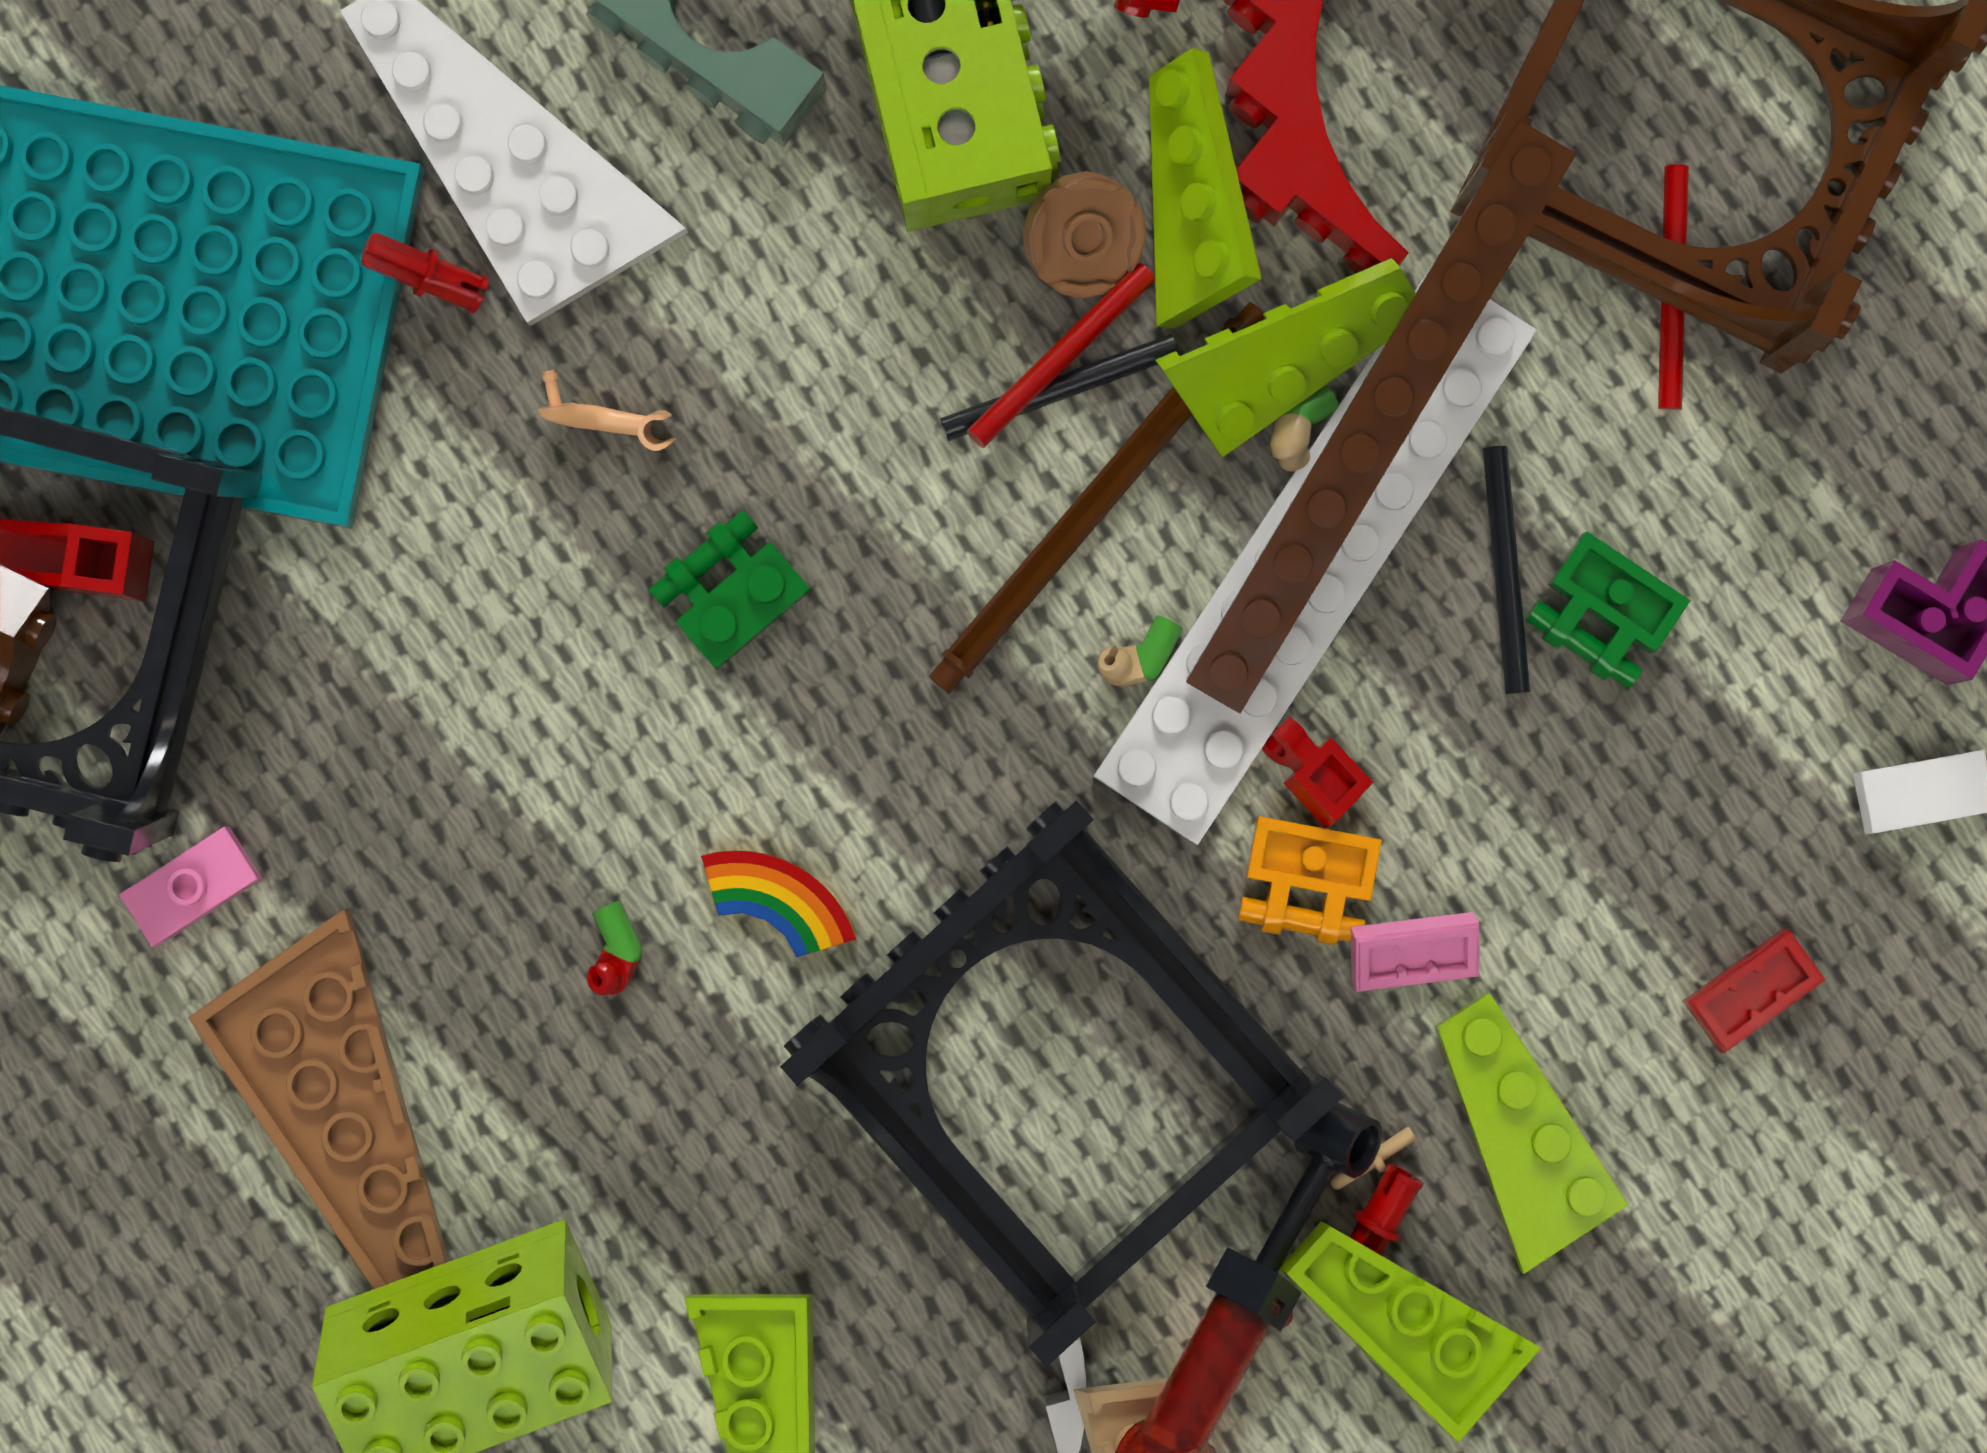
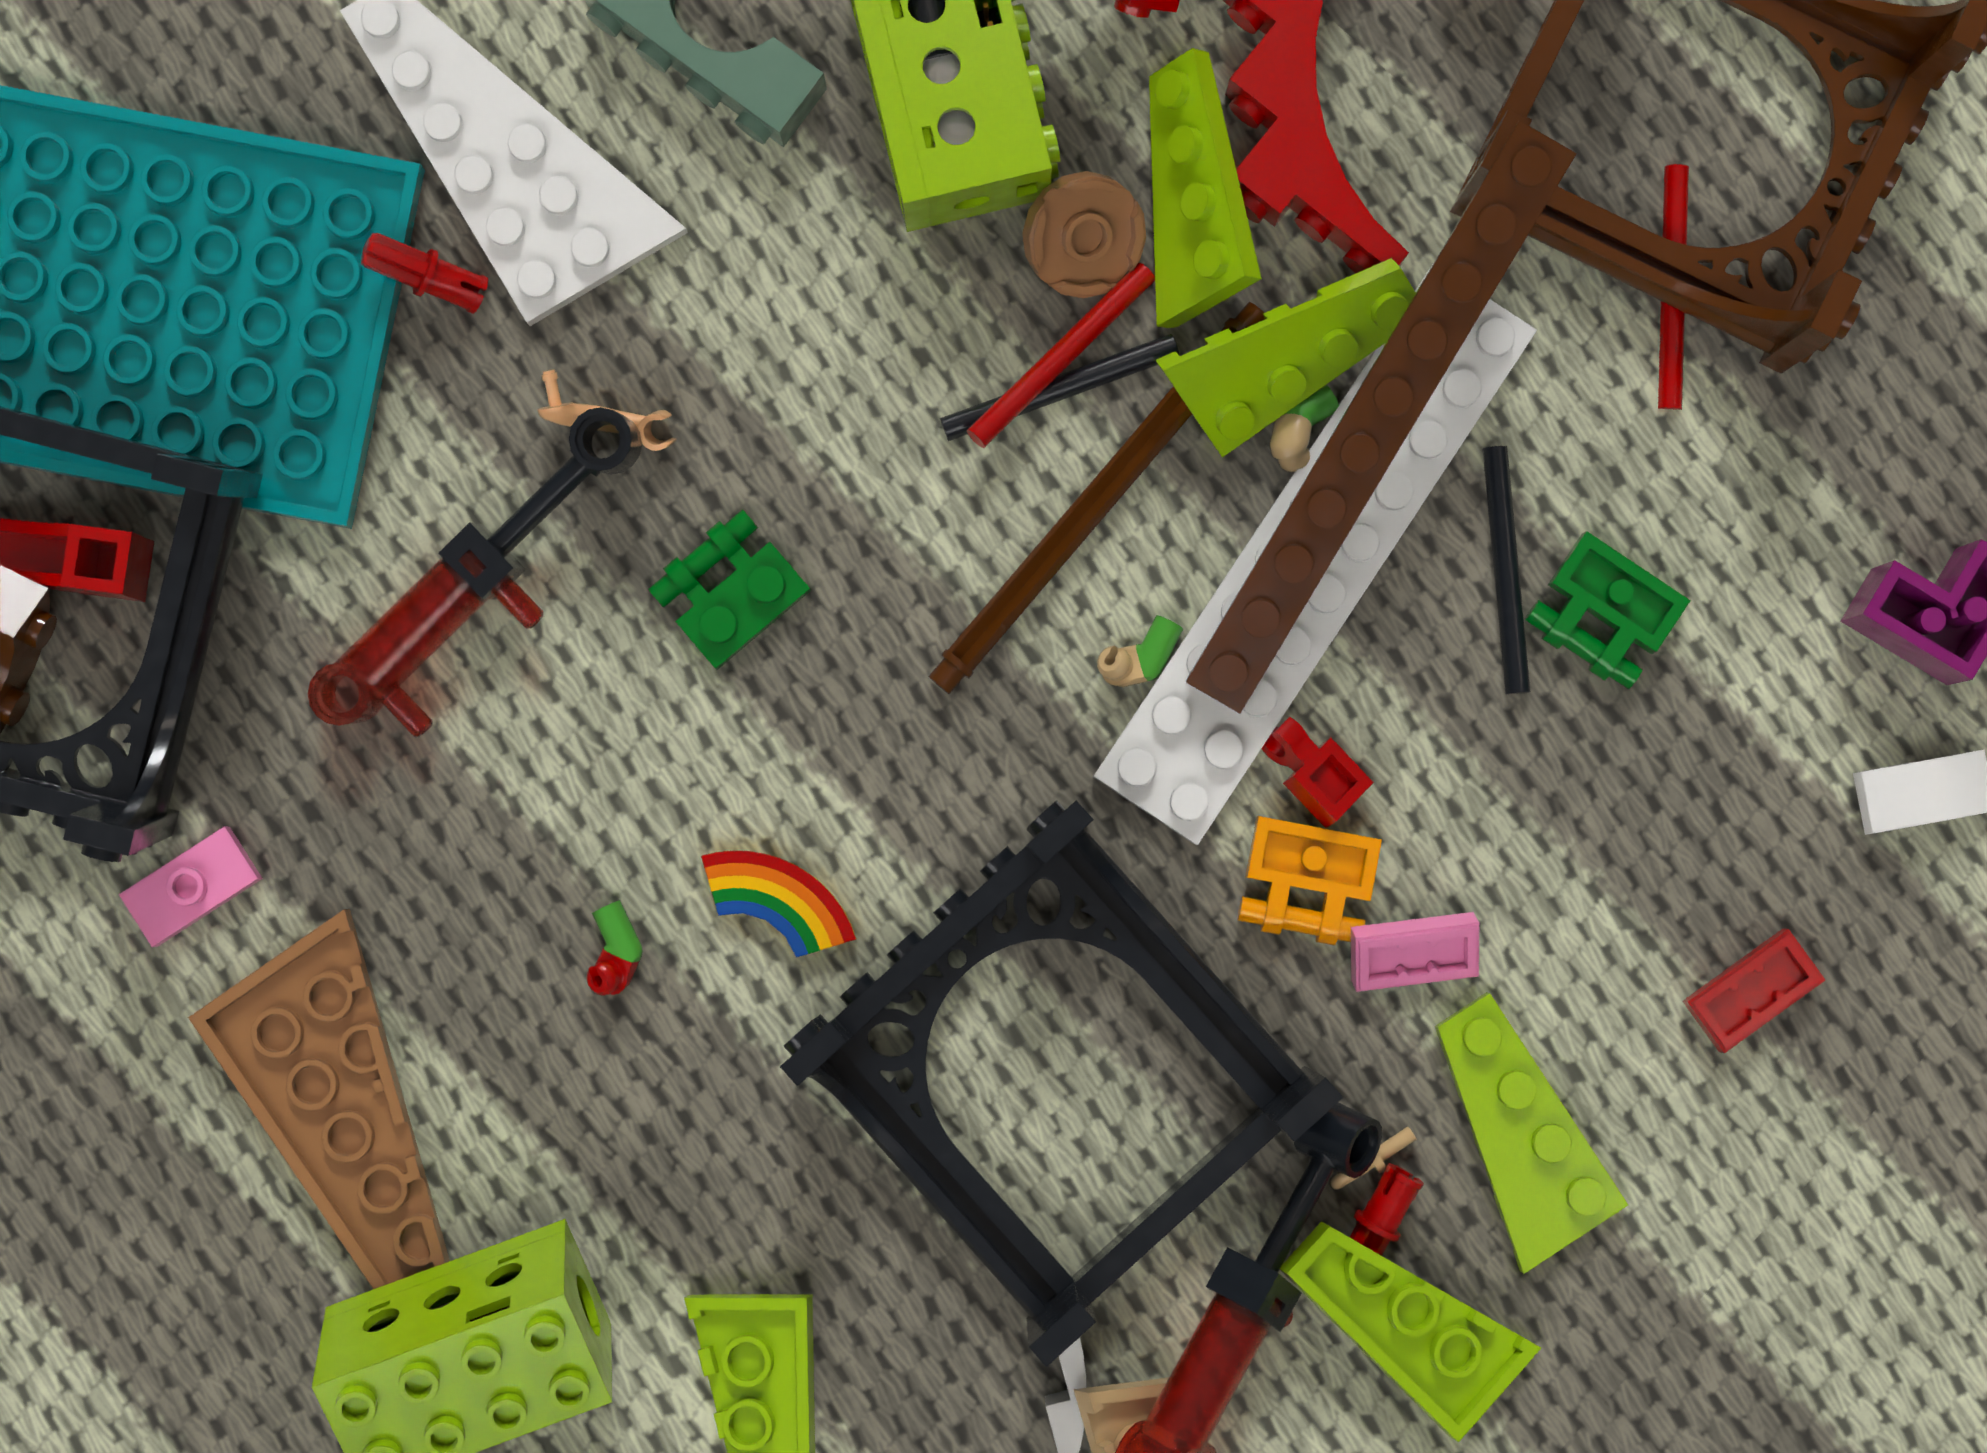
(470, 572): none -> clear red piece

